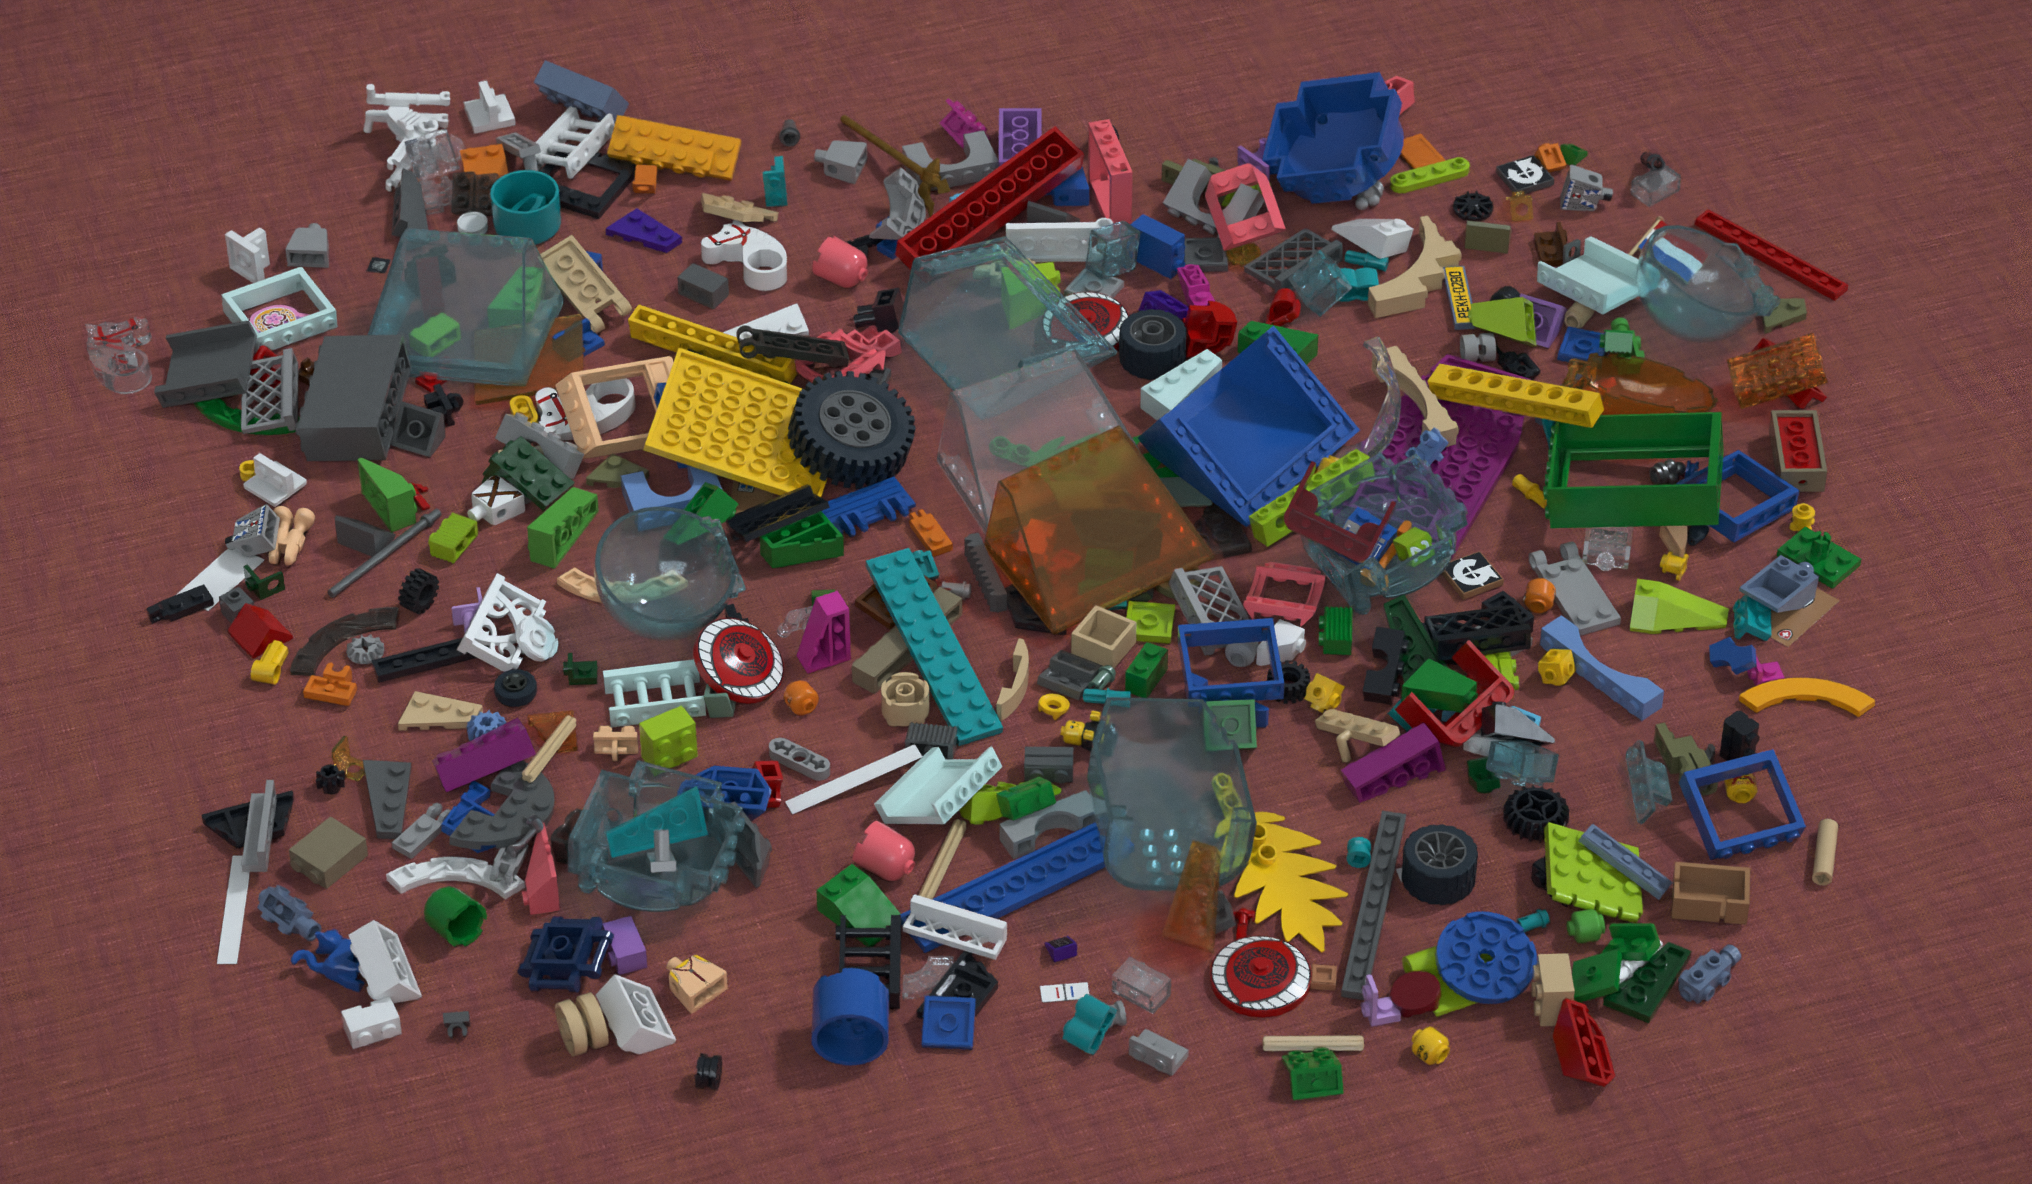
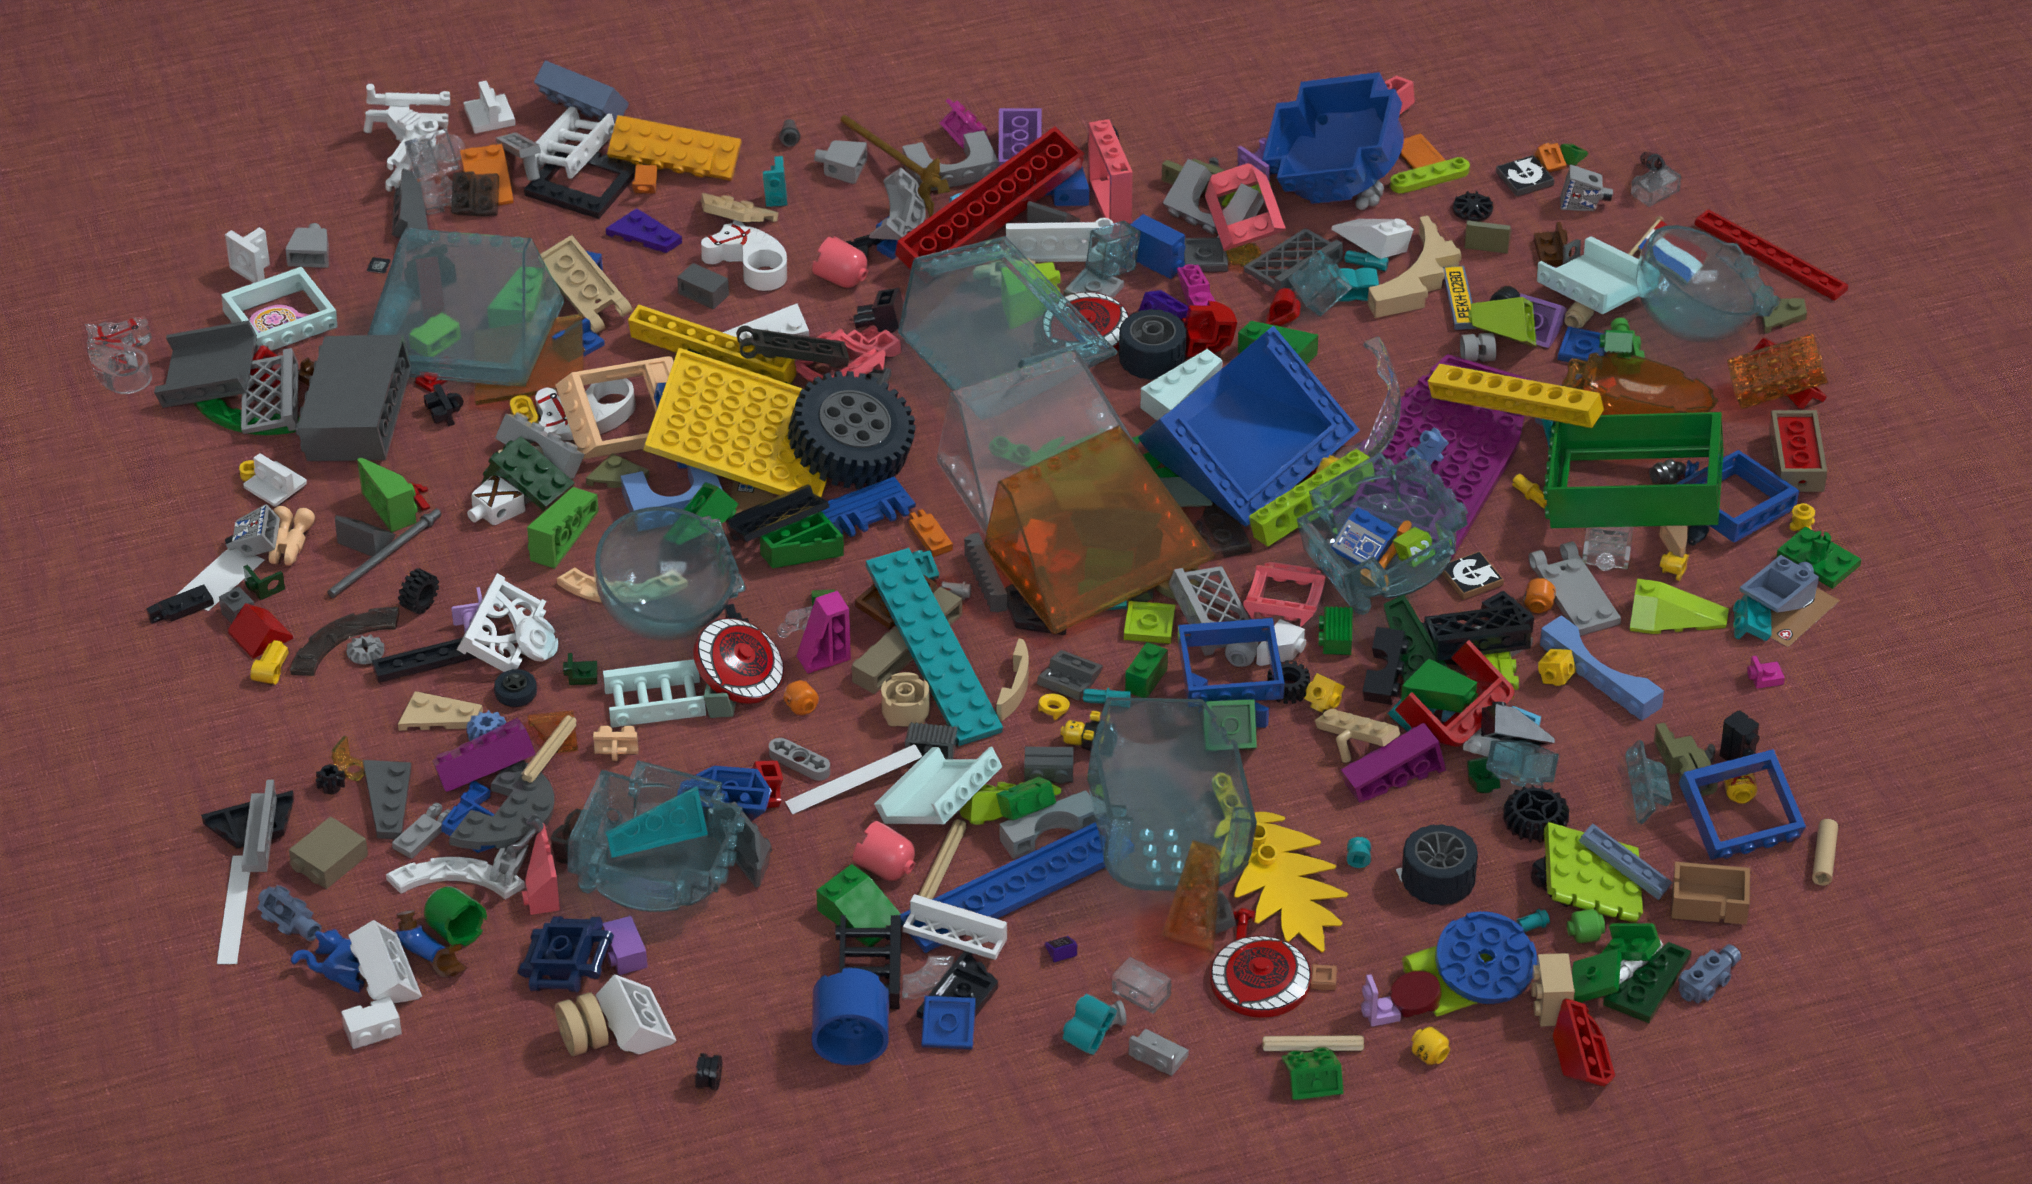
(332, 687): orange plate -> none
(418, 429): dark grey slope -> none
(420, 943): none -> piece
(453, 537): lime brick -> none
(456, 1020): dark grey tile -> none
(472, 223): white piece -> none
(526, 205): teal piece -> none
(662, 859): light grey piece -> none
(668, 738): lime brick -> none
(696, 981): light nougat torso -> none
(1063, 992): white sticker -> none
(1103, 637): tan piece -> none
(1105, 675): sand green pin -> none
(1302, 520): dark red windscreen -> none
(1373, 903): dark grey plate -> none
(1418, 391): tan arch -> none
(1511, 363): black piece -> none
(1517, 198): clear yellow bracket -> none
(1728, 654): blue tile -> none
(1806, 689): light orange tile -> none

